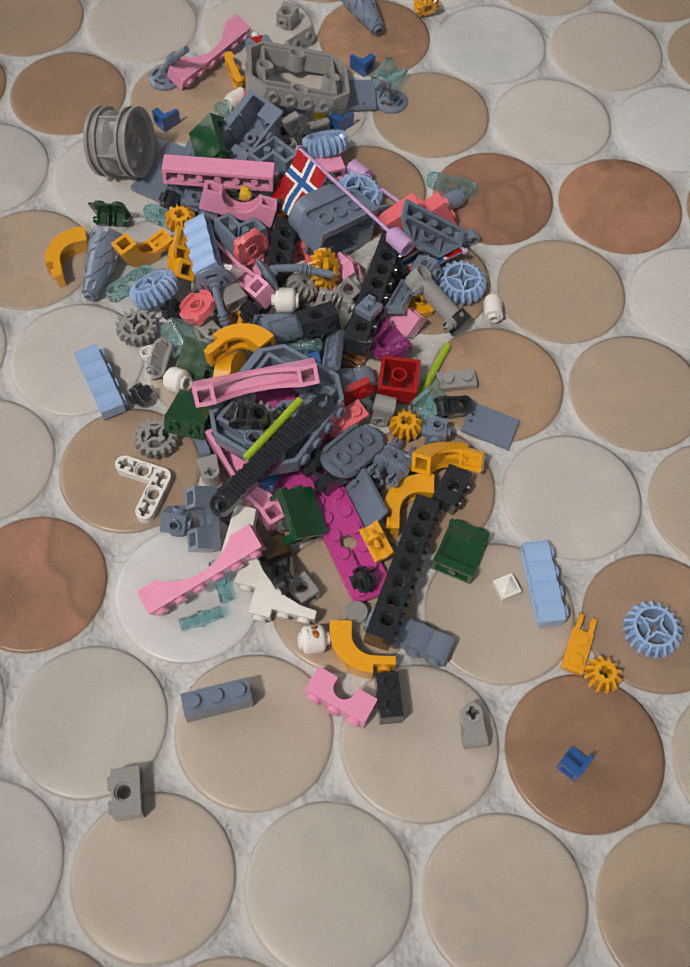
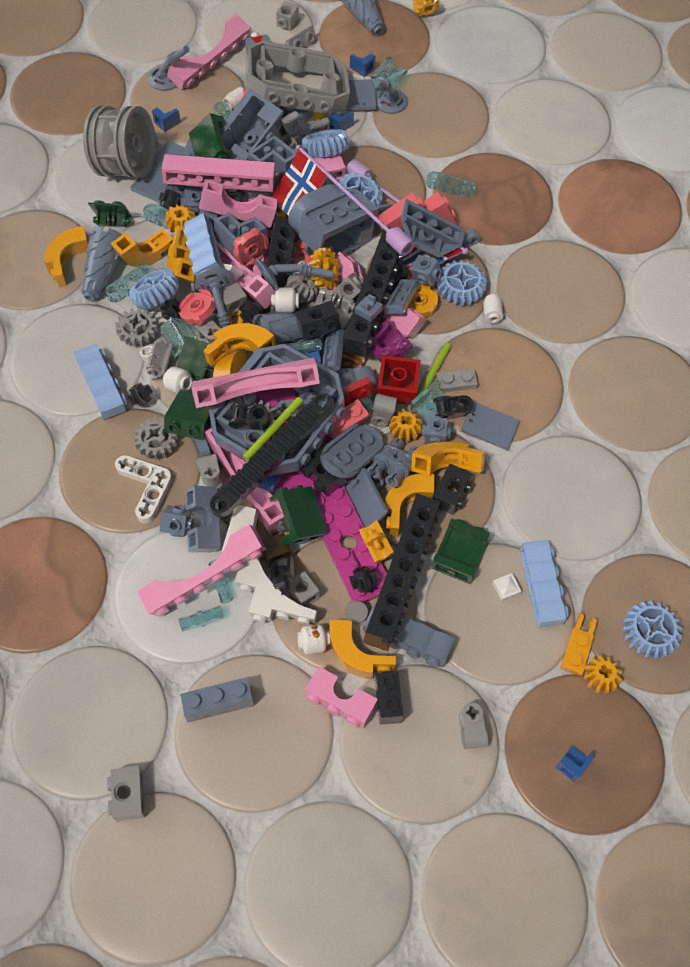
(233, 70): light orange hinge -> none
(246, 194): yellow hinge -> none
(421, 283): light grey piece -> none
(455, 198): sand blue brick -> none

